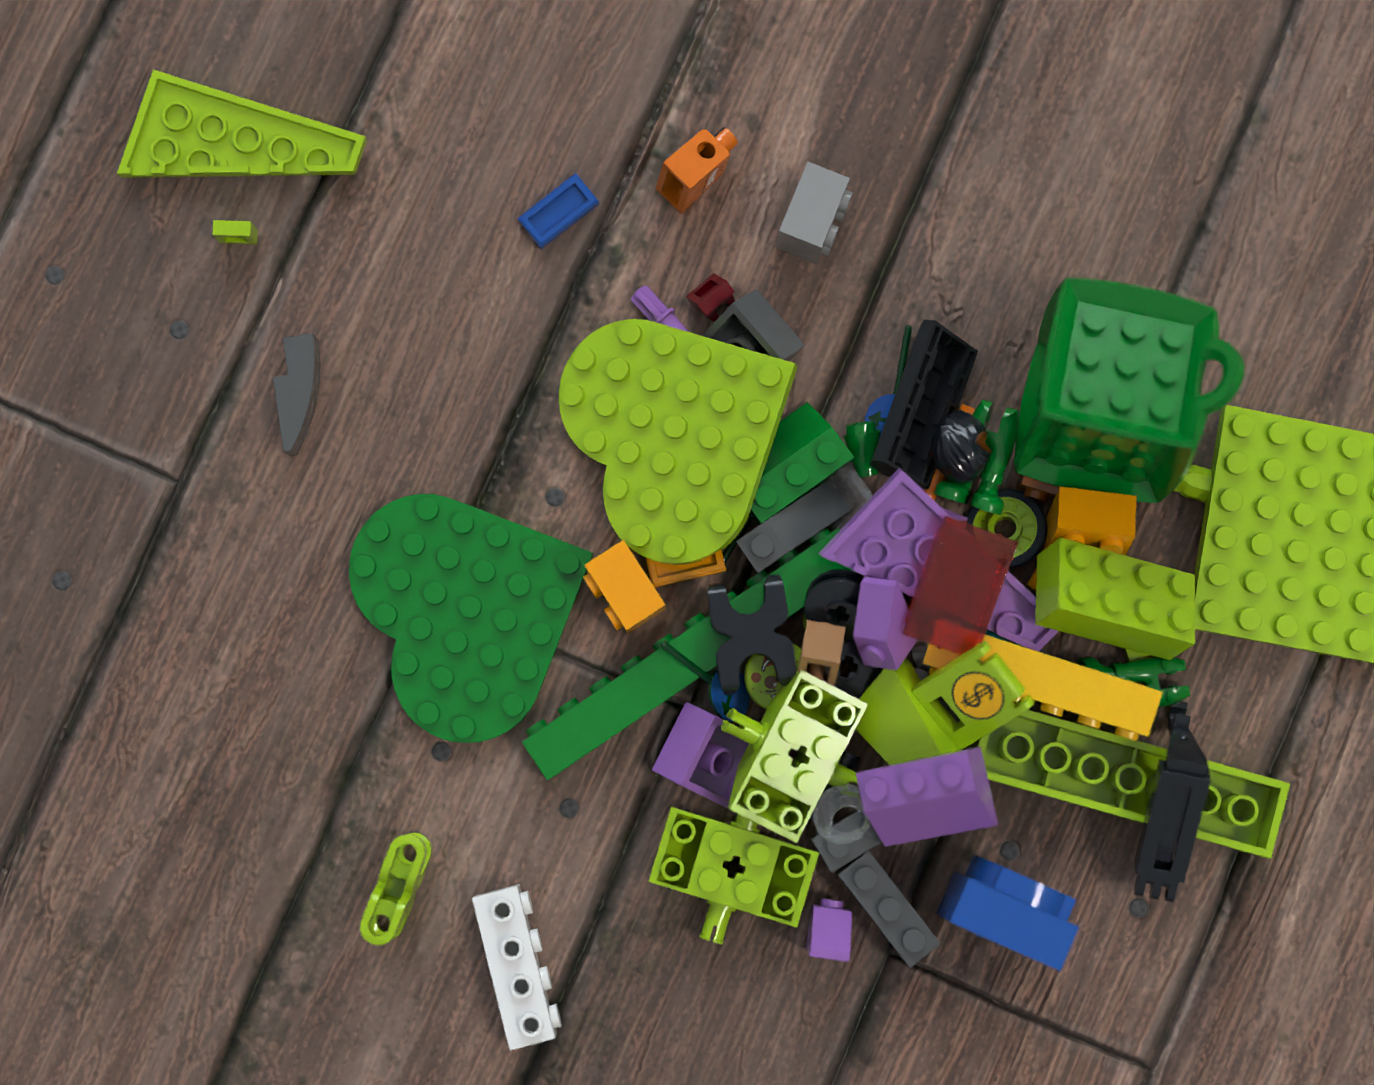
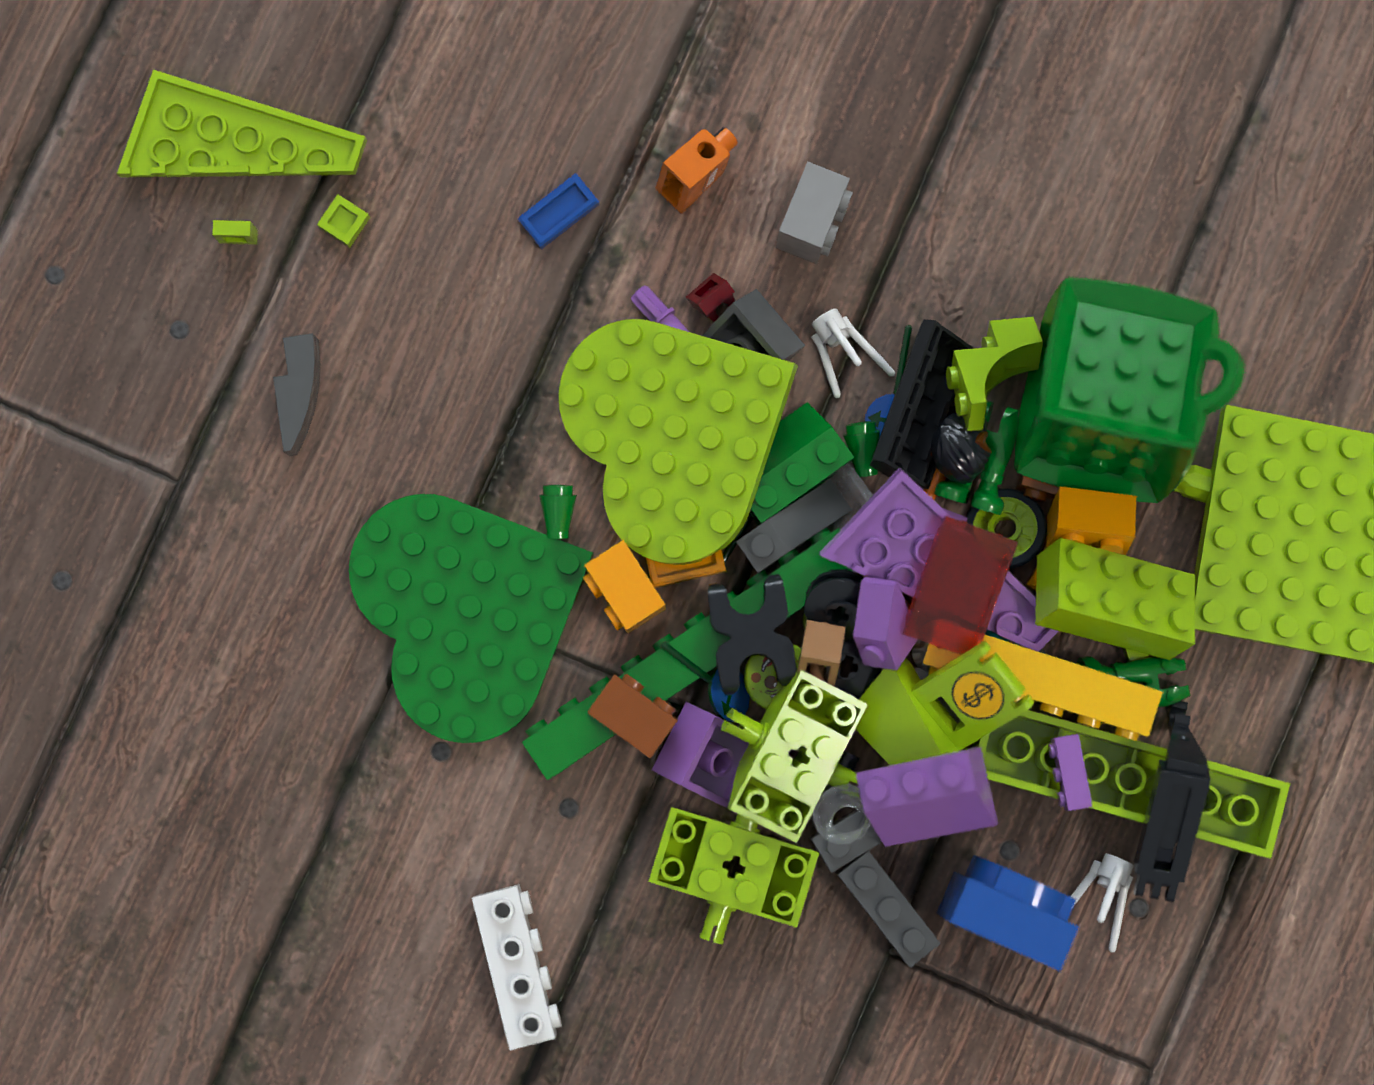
(343, 220): none -> lime tile
(396, 888): lime piece -> none
(557, 509): none -> green cone
(633, 715): none -> dark orange brick
(829, 930): medium lavender slope -> none
(836, 330): none -> white plant
(1007, 350): none -> lime arch
(1070, 772): none -> medium lavender piece
(1115, 876): none -> white plant

